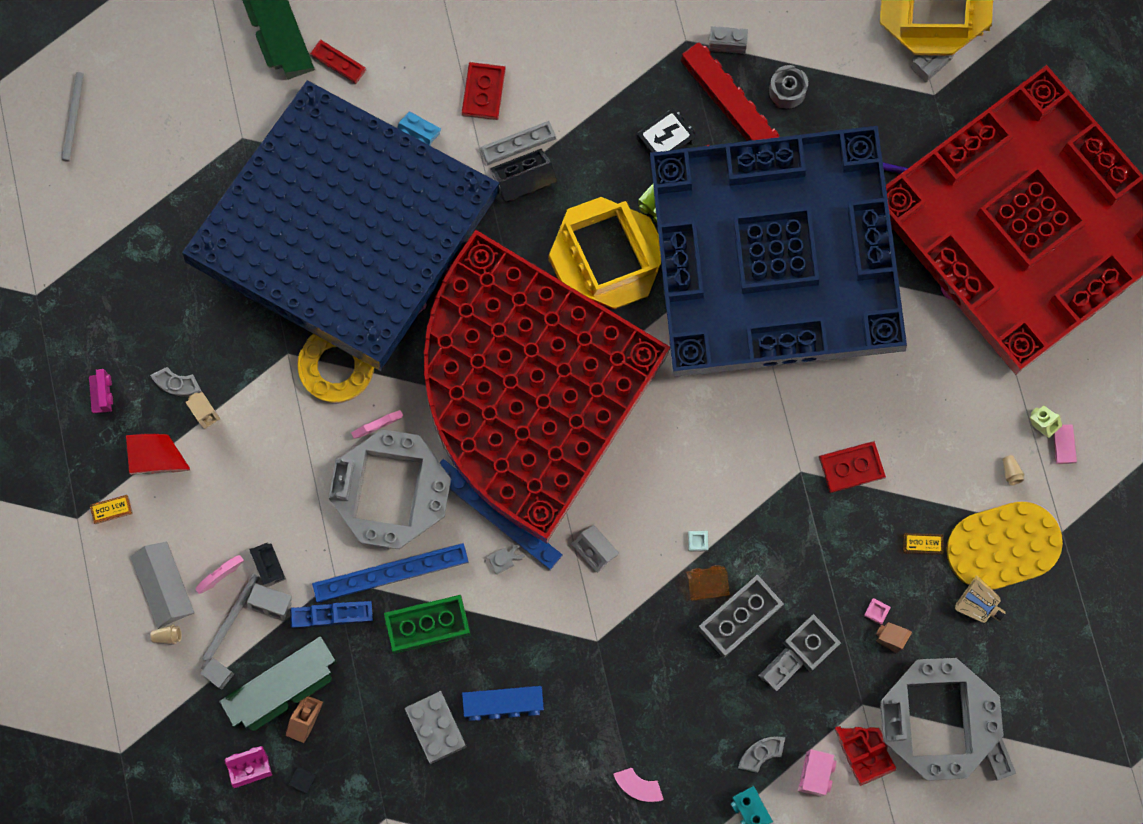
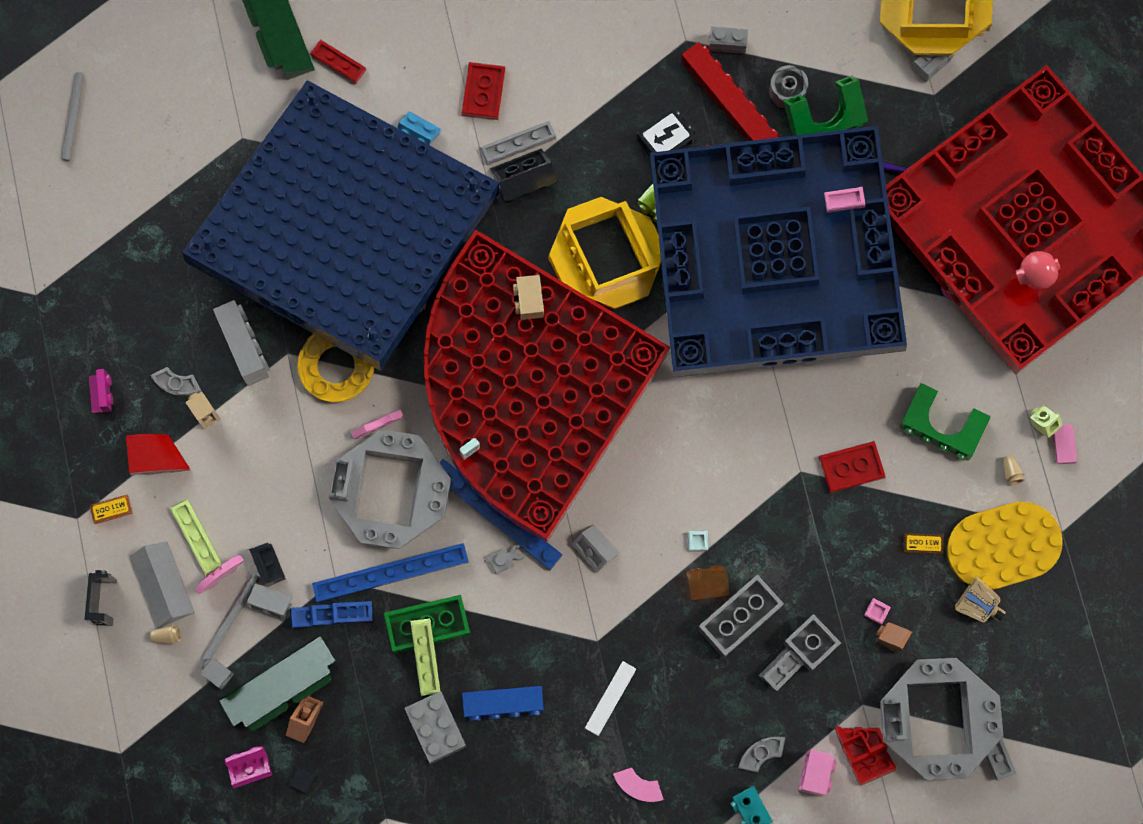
(93, 597): none -> black panel
(196, 537): none -> yellowish green tile
(239, 338): none -> light grey brick
(425, 656): none -> yellowish green tile
(469, 448): none -> light aqua tile
(529, 297): none -> tan brick
(610, 698): none -> white sticker
(844, 199): none -> bright pink tile
(849, 115): none -> green arch
(917, 422): none -> green arch
(1038, 270): none -> coral brick

